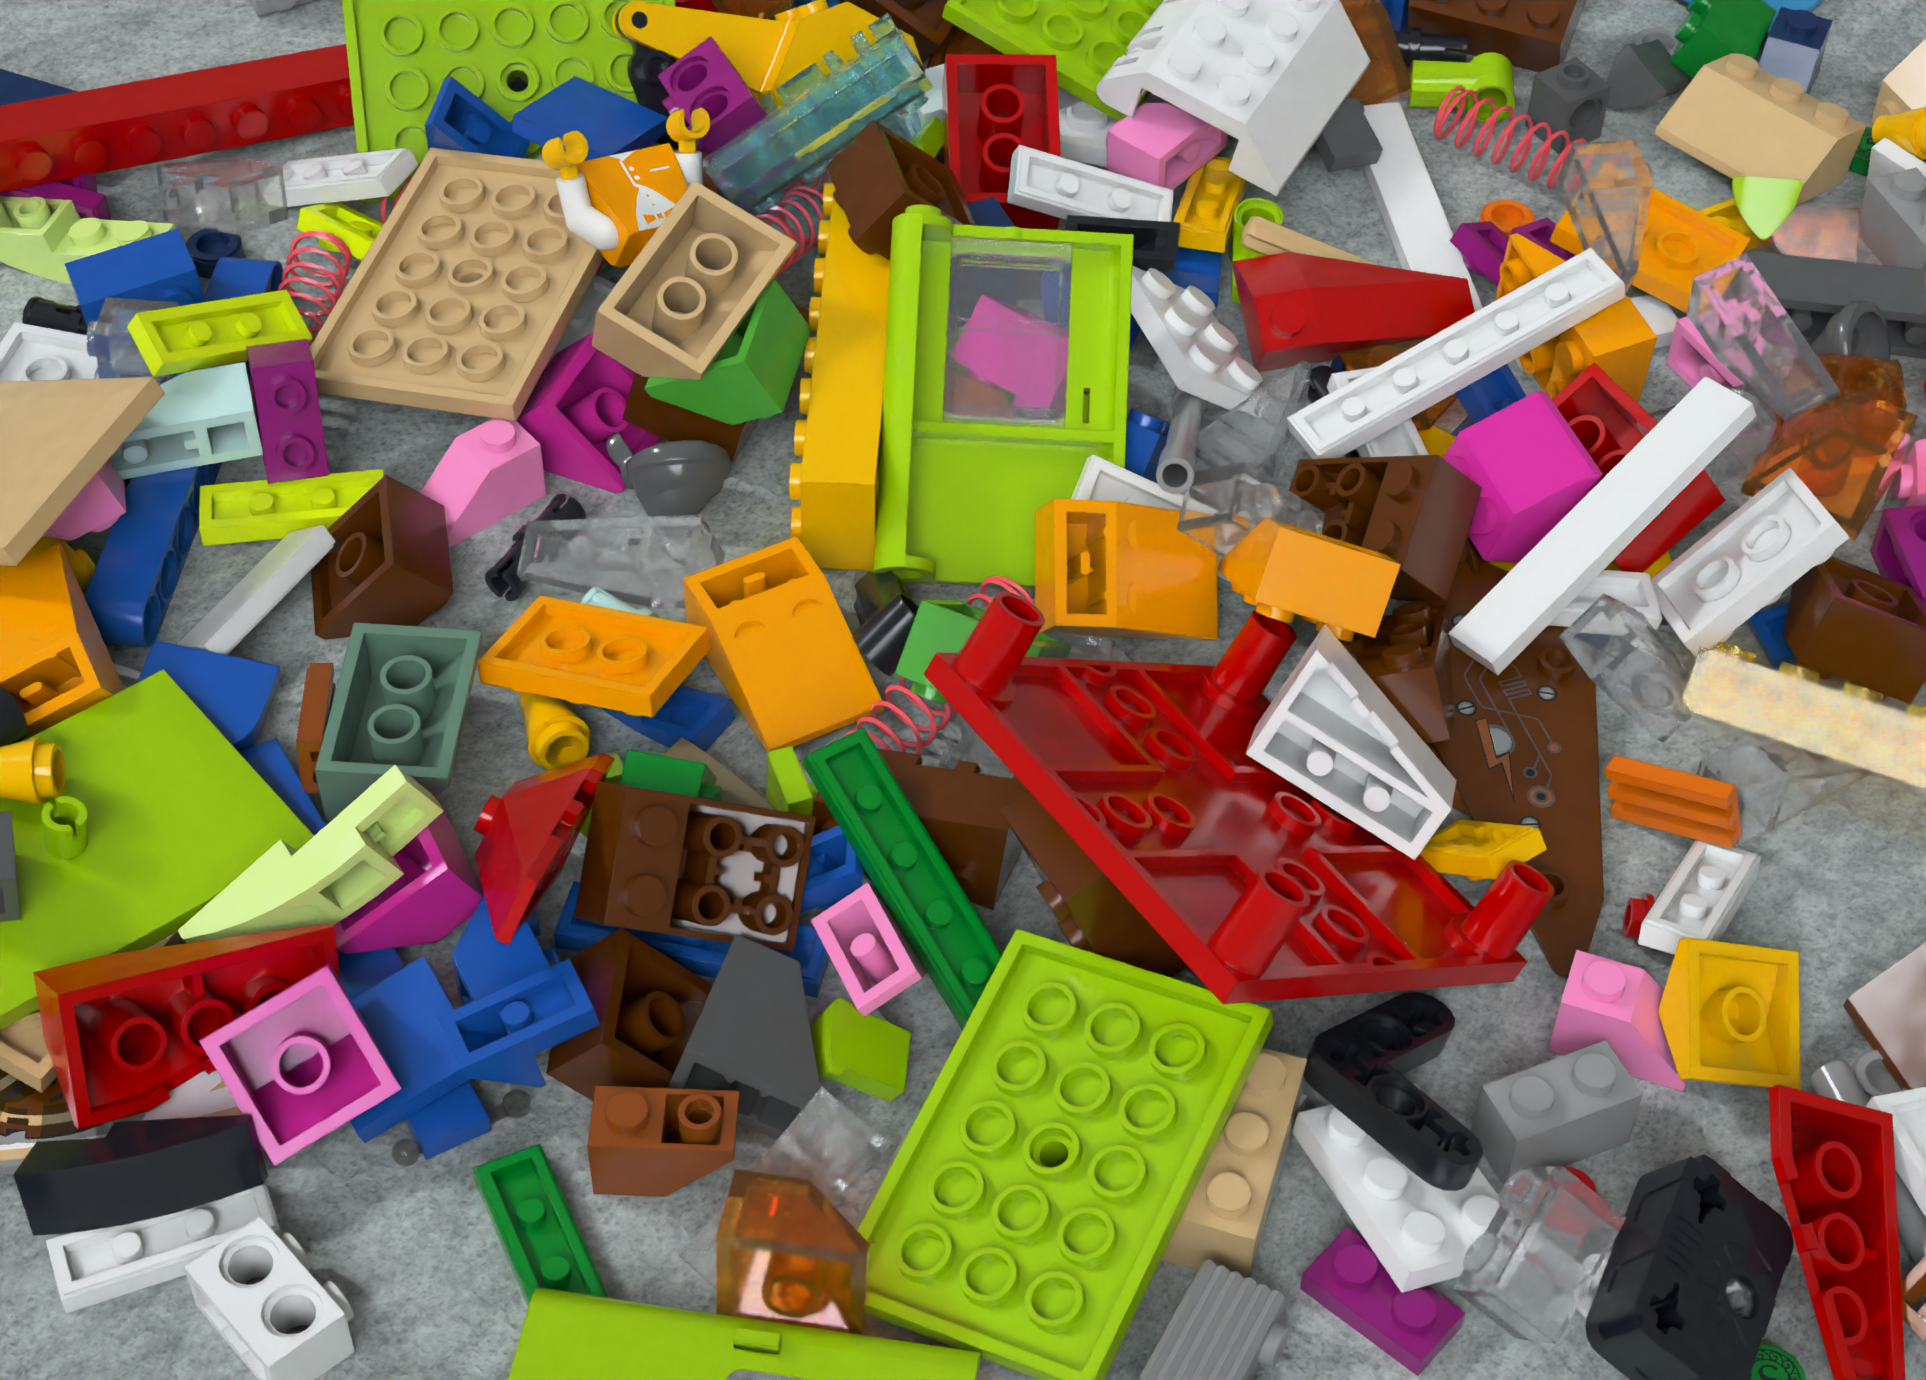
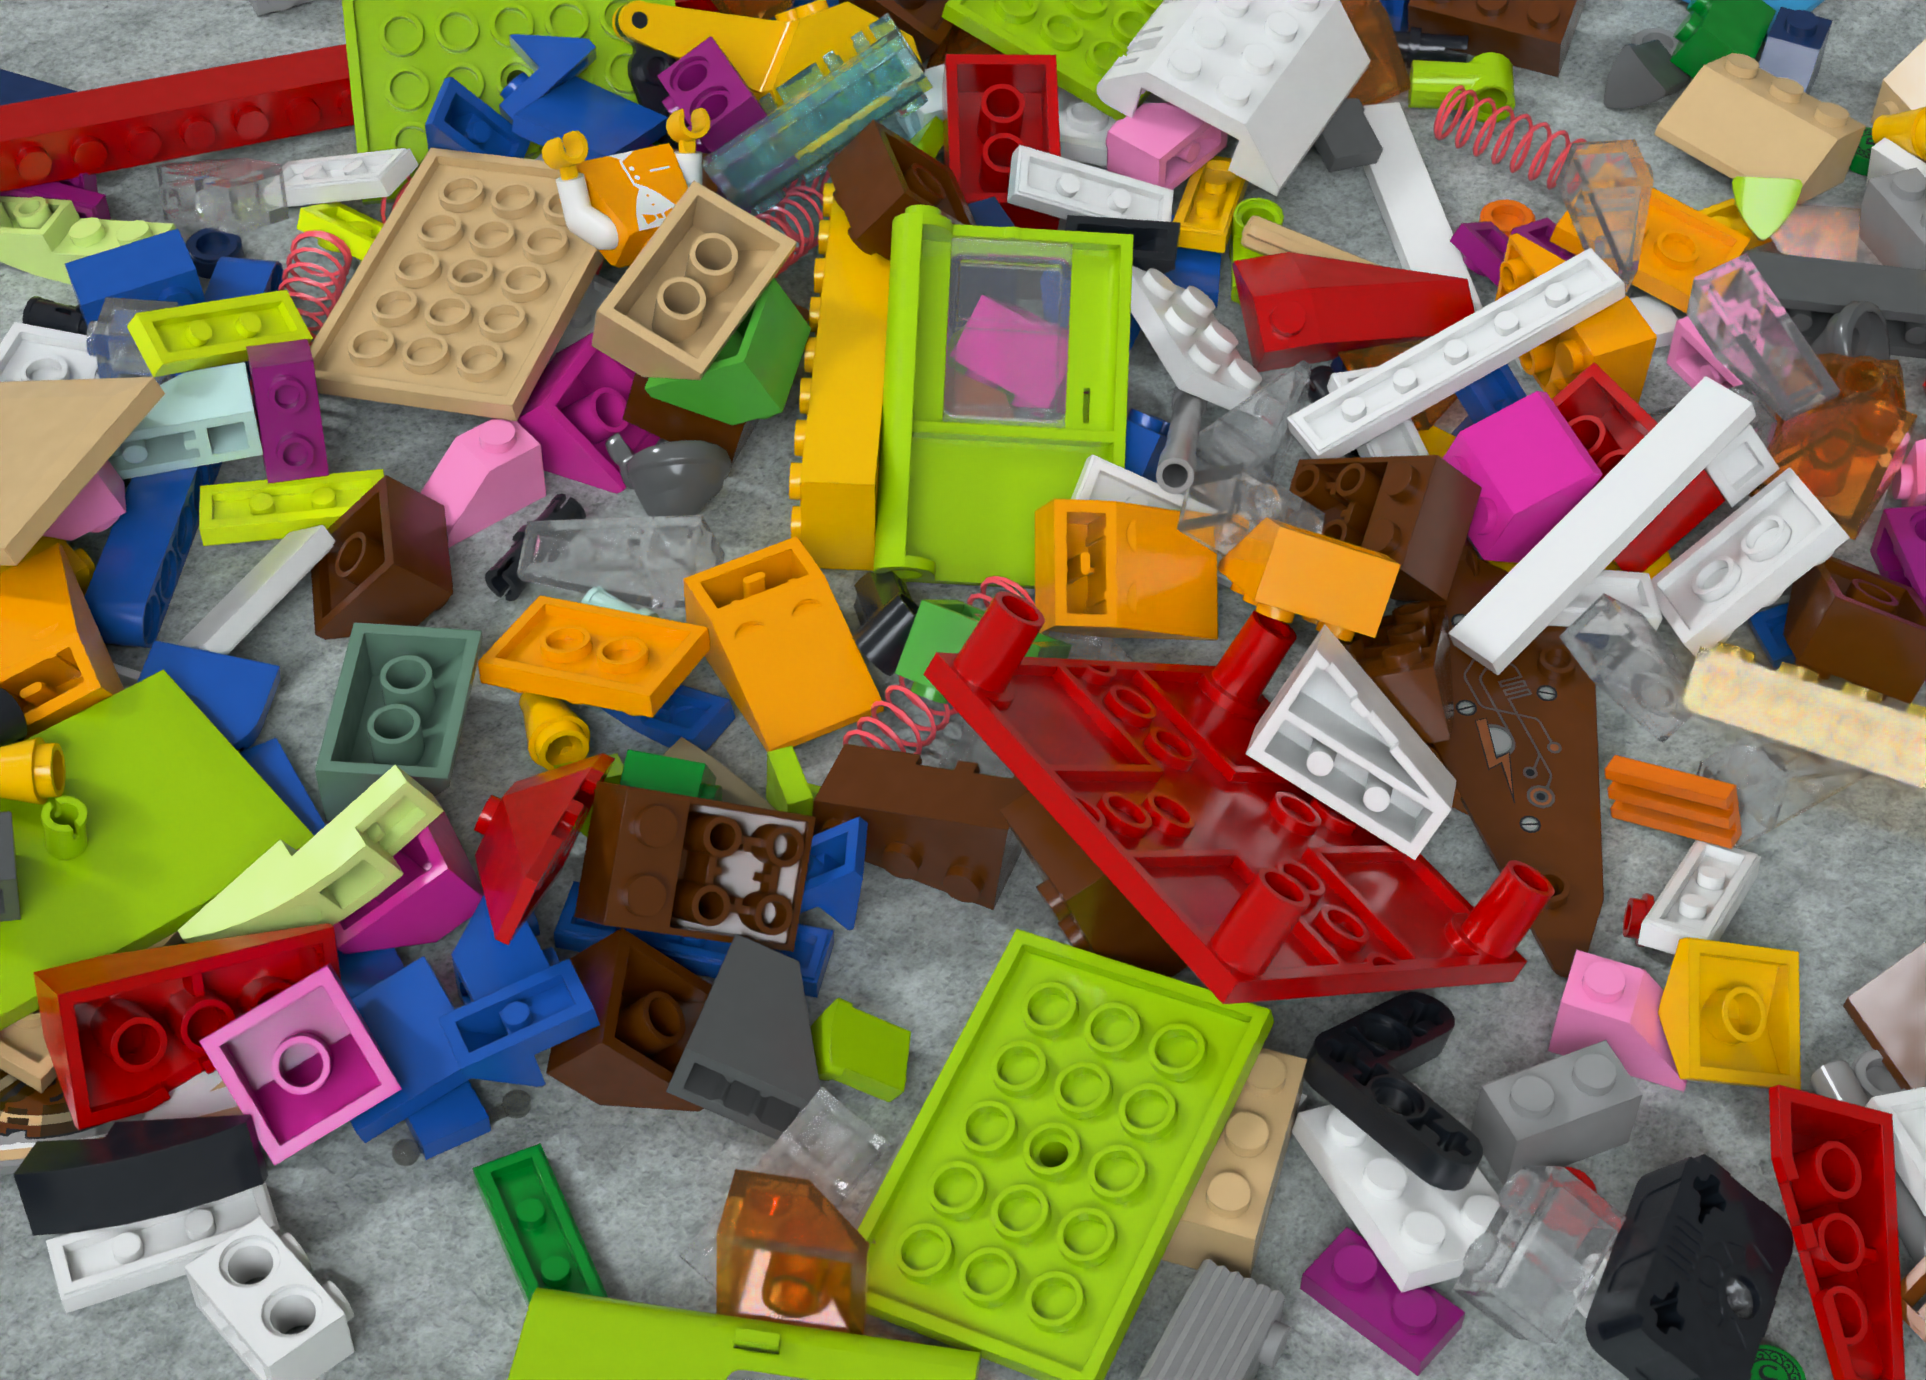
(314, 715): dark orange tile -> none
(553, 64): none -> blue slope
(658, 1138): dark orange slope -> none
(868, 949): bright pink slope -> none
(906, 869): green tile -> none
(1481, 848): yellow plate -> none
(1568, 100): dark grey brick -> none
(1741, 466): none -> white panel

